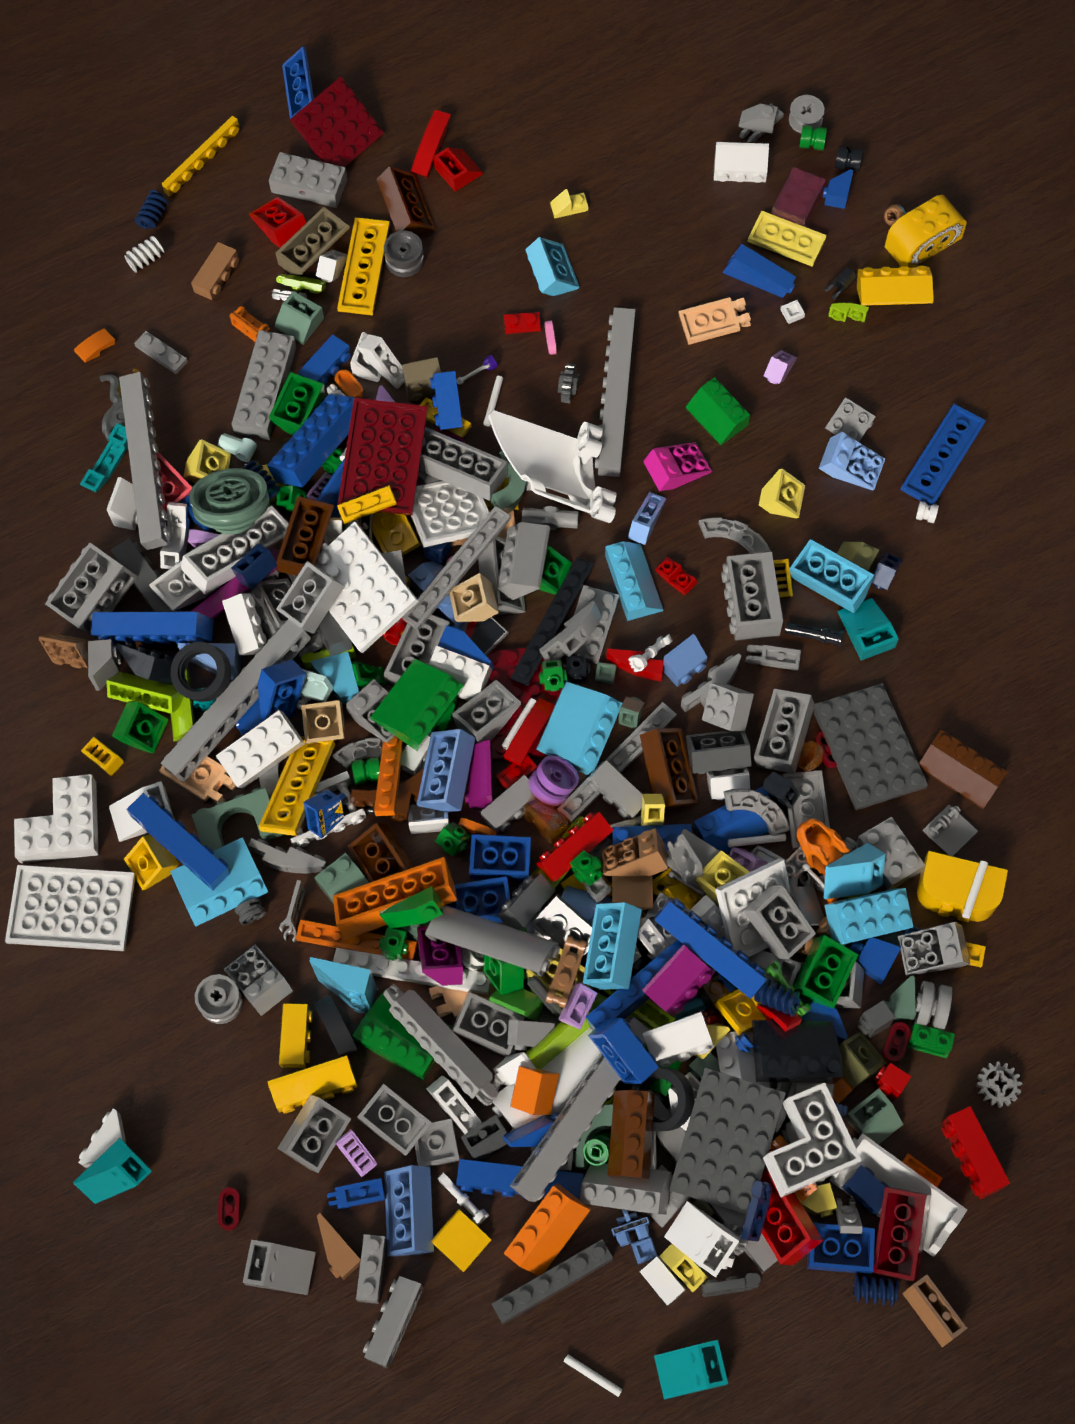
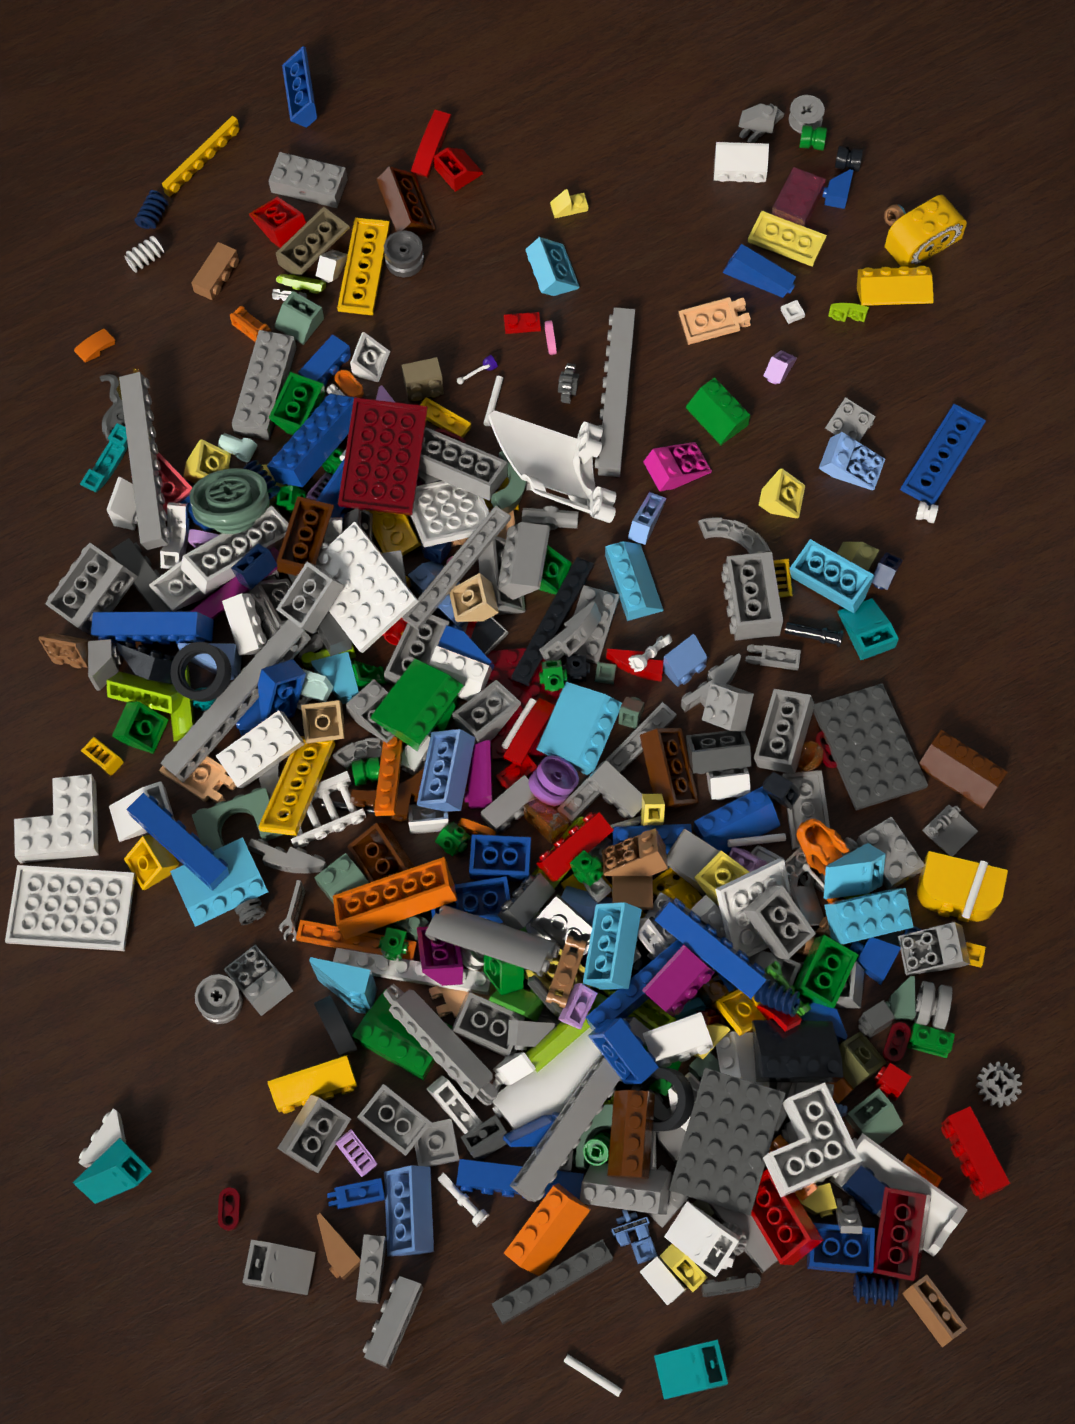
(161, 352): light grey plate -> none
(295, 1036): yellow brick -> none
(324, 812): blue torso -> none
(336, 125): dark red plate -> none
(366, 504): yellow tile -> none
(382, 359): white slope -> none
(414, 910): green slope -> none
(446, 400): blue brick -> none
(461, 1240): yellow slope -> none
(534, 1091): orange slope -> none
(672, 874): light grey hinge -> none
(675, 576): red slope -> none
(684, 859): light grey hinge -> none
(744, 1043): blue plate -> none
(757, 1211): dark blue hinge -> none
(759, 803): light grey tile -> none
(842, 282): black hinge -> none

